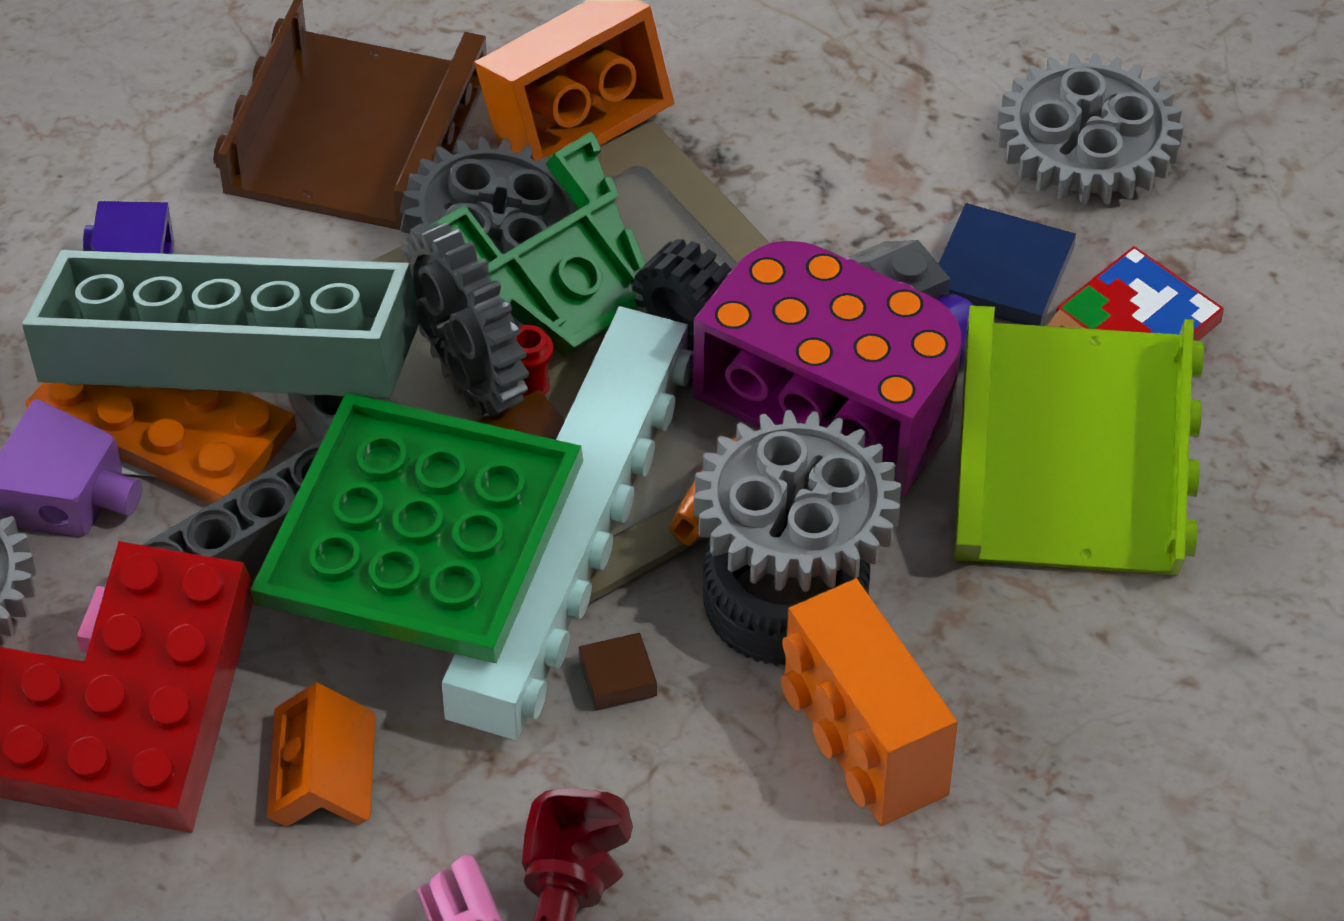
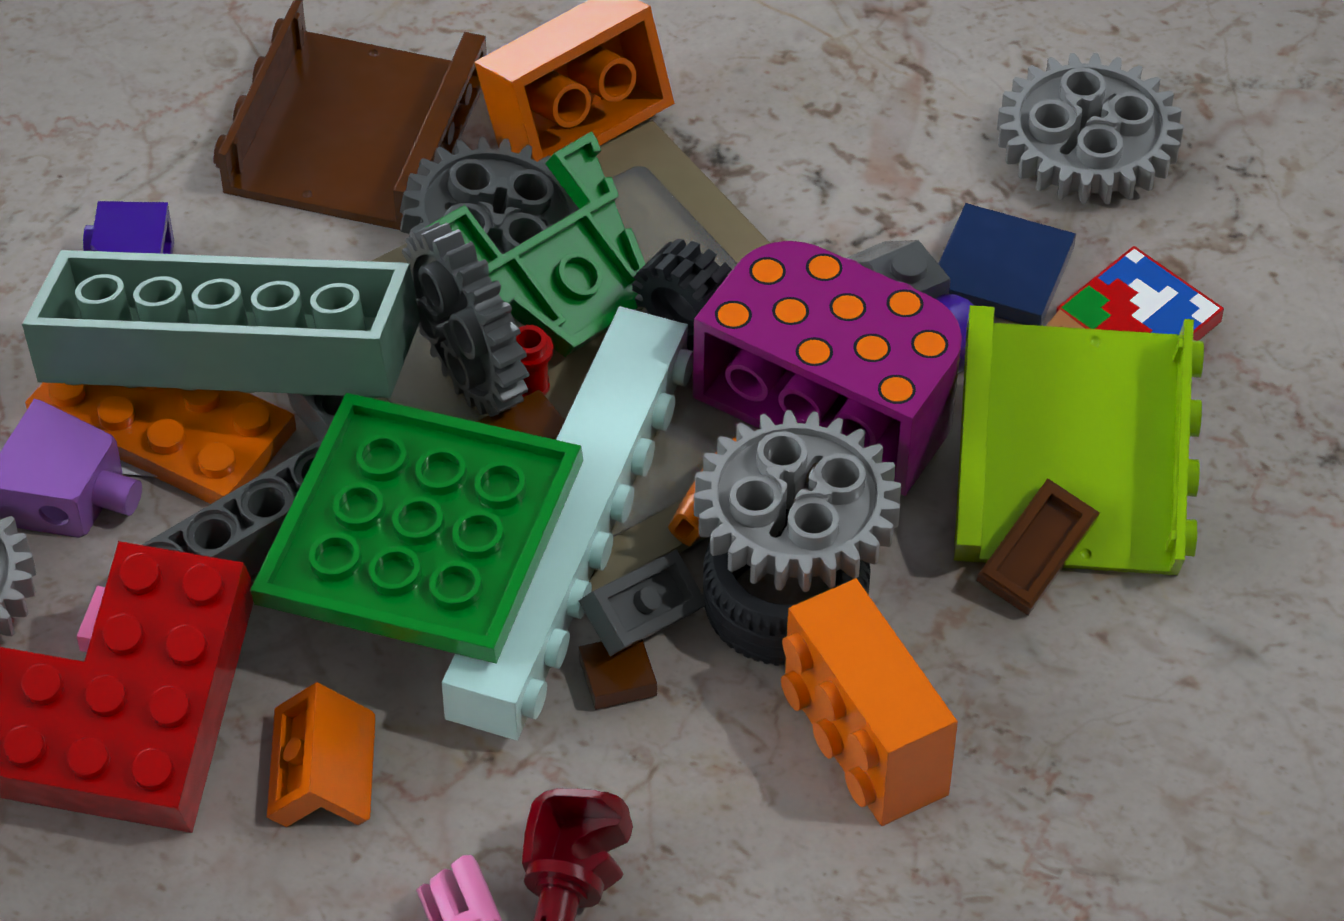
(642, 602): none -> dark grey plate
(1037, 546): none -> reddish brown tile

